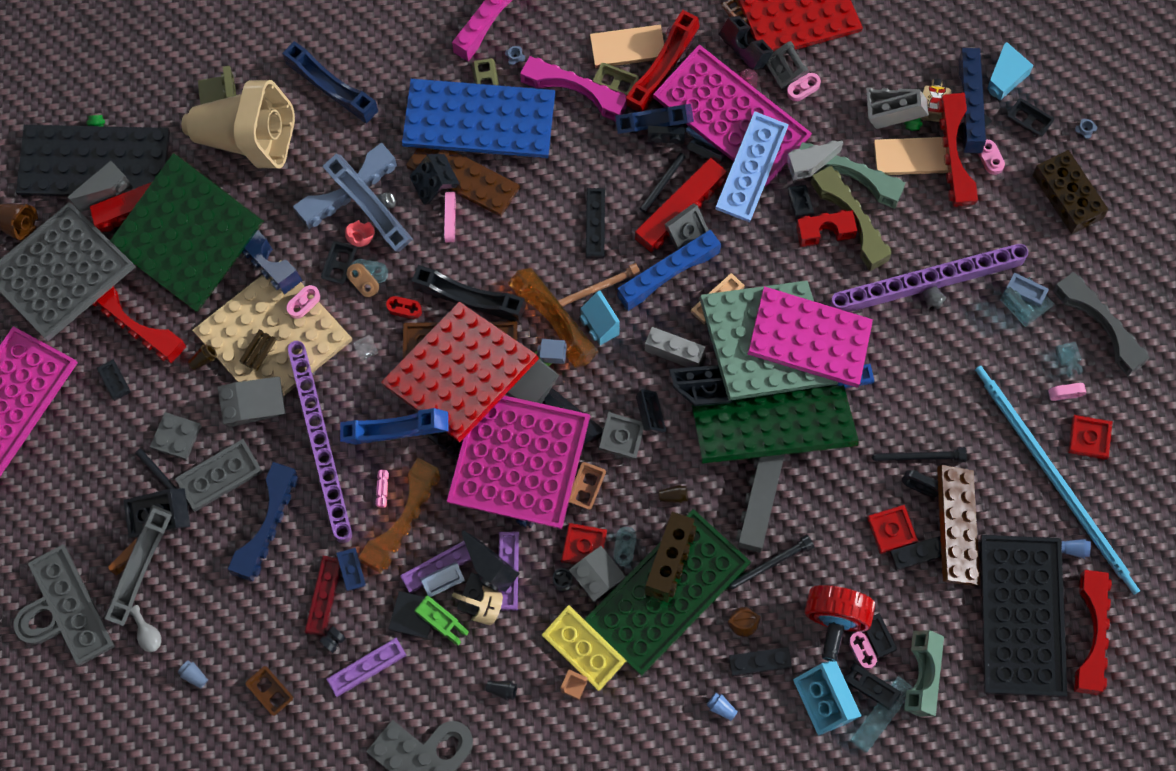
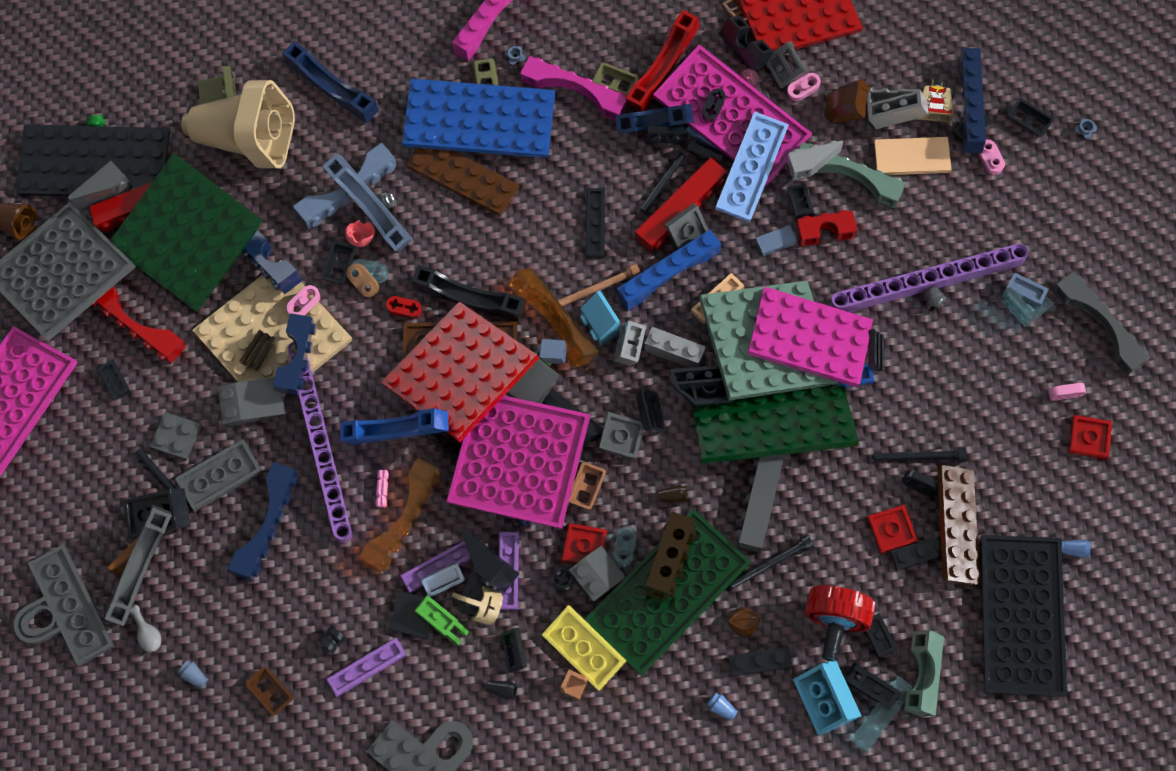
(202, 357): dark brown cone -> none
(289, 377): none -> dark blue arch
(323, 596): dark red tile -> none
(351, 569): dark blue plate -> none
(365, 347): clear plate -> none
(432, 176): black bracket -> none
(450, 209): bright pink beam -> none
(514, 650): none -> black plate
(627, 45): light nougat tile -> none
(629, 343): none -> light grey brick
(716, 106): none -> black beam
(776, 240): none -> sand blue tile
(831, 188): olive arch -> none
(847, 102): none -> reddish brown slope
(858, 653): bright pink beam -> none
(876, 350): none -> black tile
(913, 125): green plate -> none
(962, 186): red arch -> none
(1009, 72): medium azure slope -> none
(1057, 480): medium azure axle -> none
(1069, 356): clear light blue plate -> none
(1070, 192): dark brown brick -> none
(1094, 591): red arch -> none

